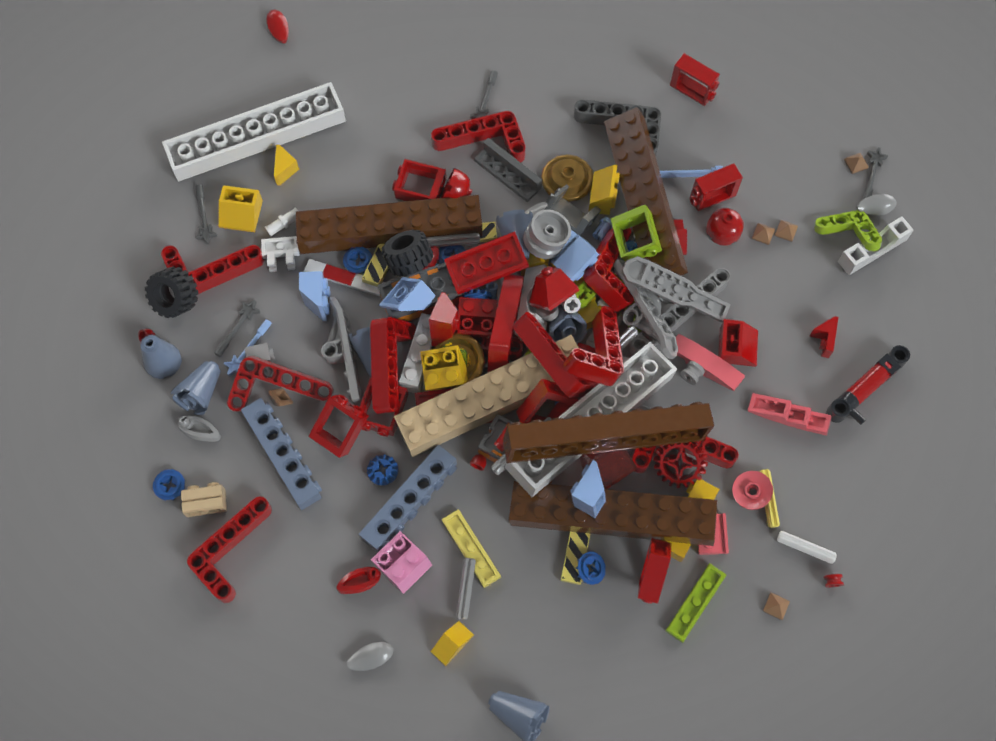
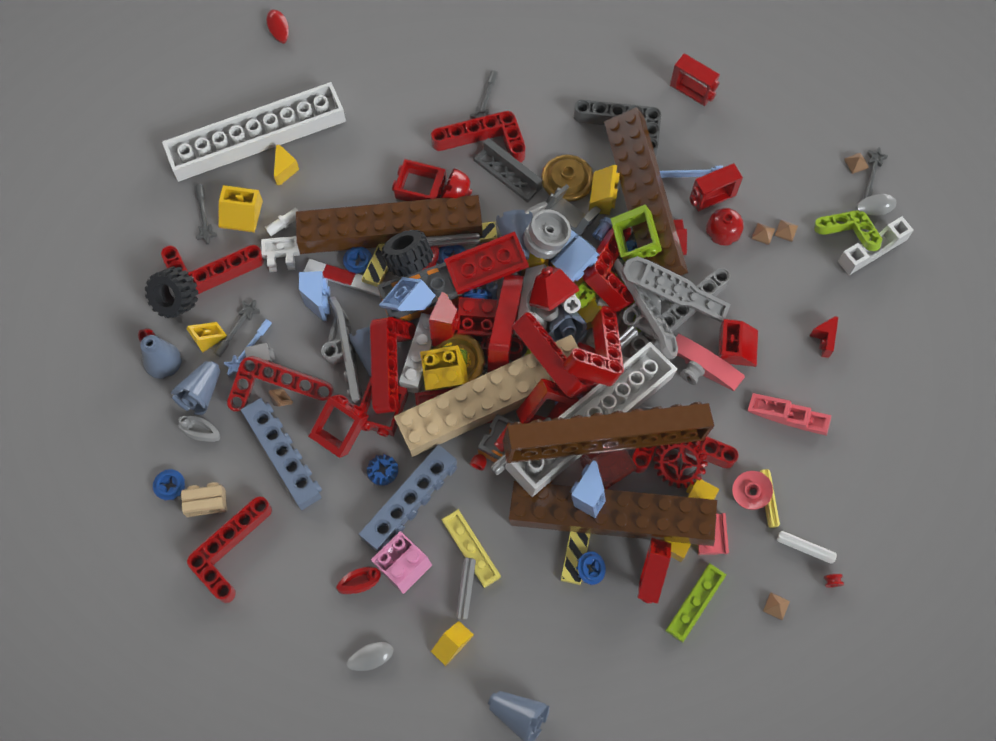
(206, 335): none -> yellow slope
(867, 384): piece -> none

